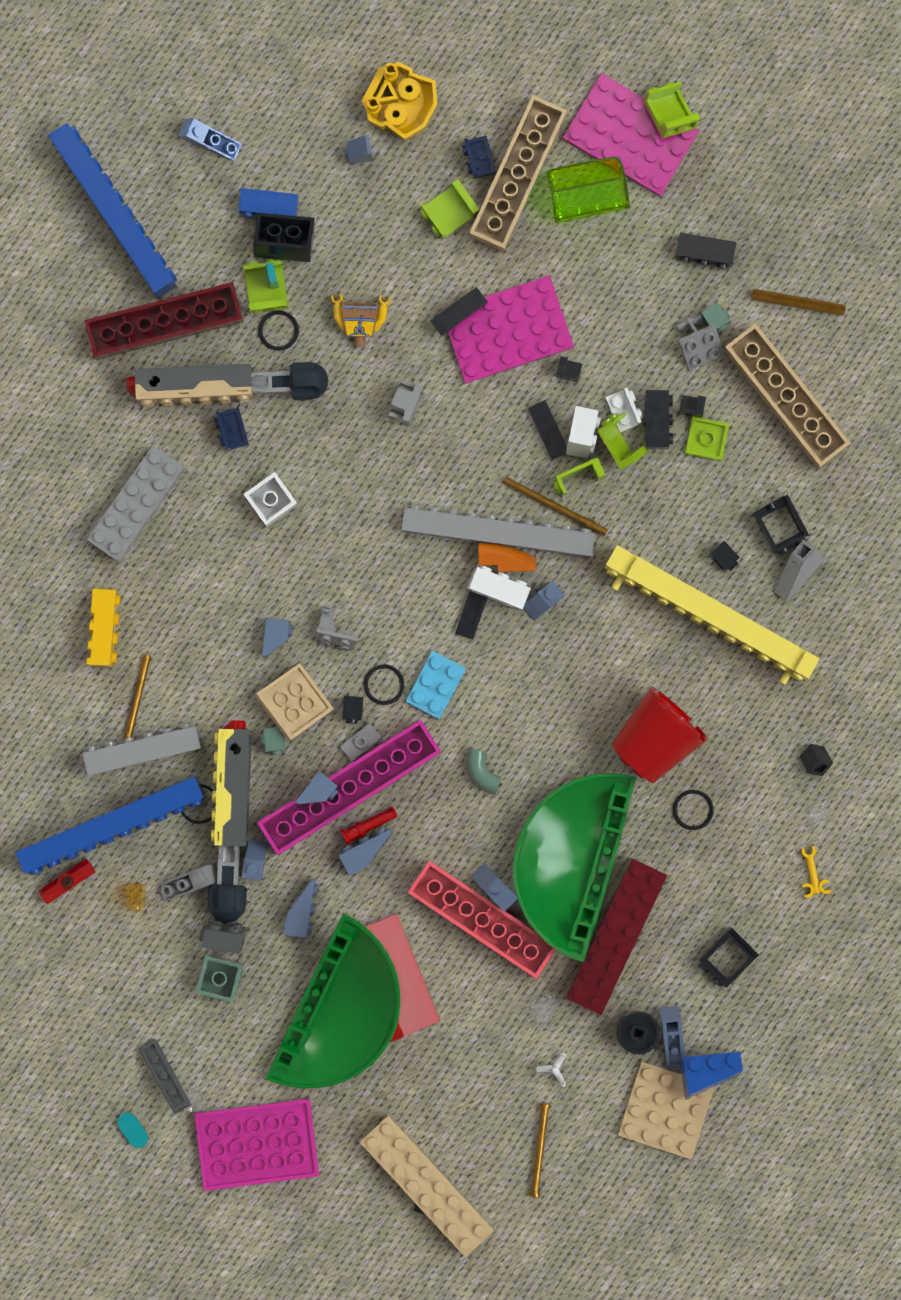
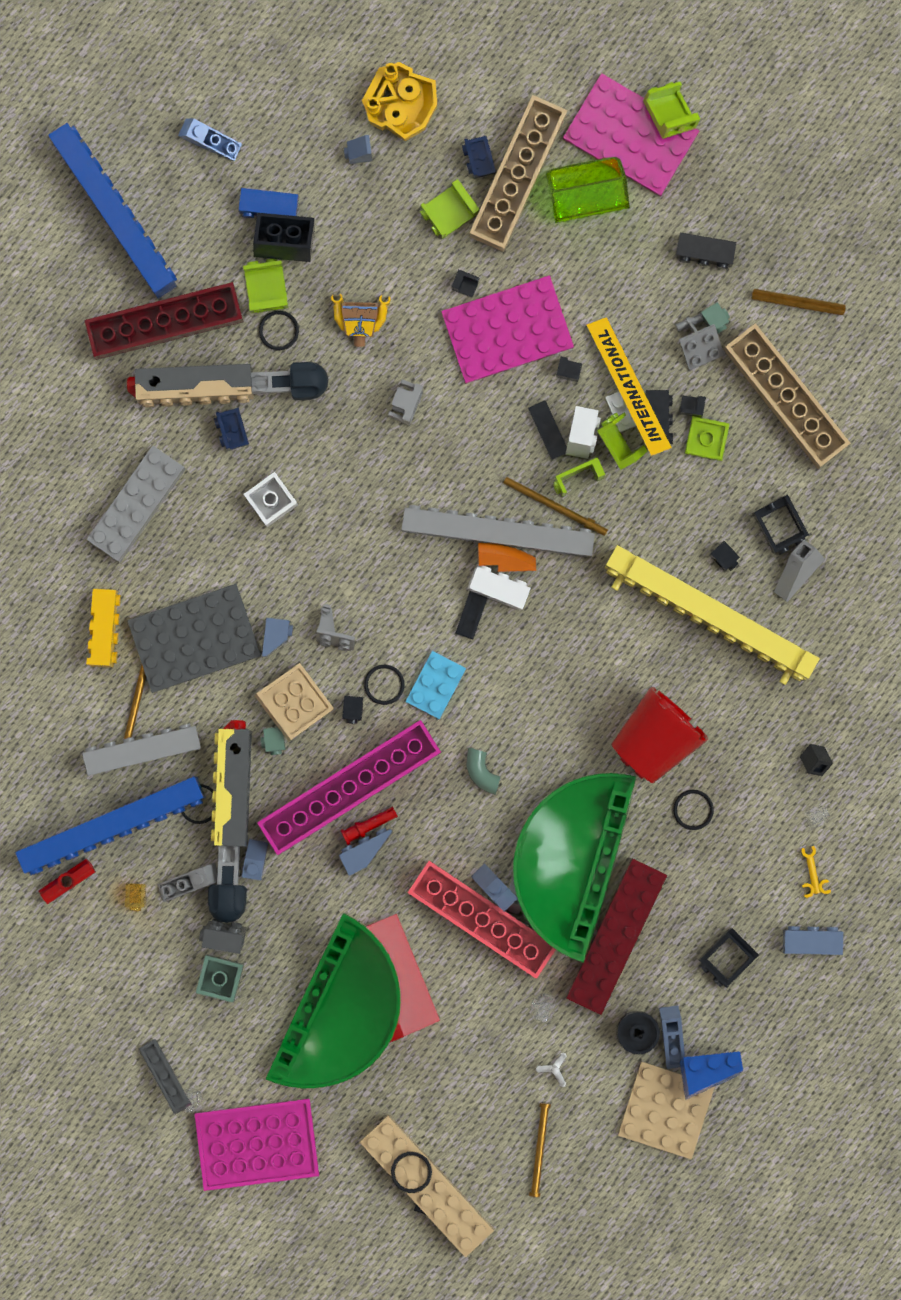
(133, 1130): teal tile -> none
(194, 638): none -> dark grey plate
(272, 275): teal tile -> none
(298, 917): sand blue slope -> none
(318, 790): sand blue slope -> none
(360, 742): light grey plate -> none
(394, 1166): none -> black tyre
(459, 311): black tile -> none
(465, 283): none -> black panel
(543, 600): sand blue slope -> none
(629, 386): none -> yellow sticker
(812, 941): none -> sand blue brick

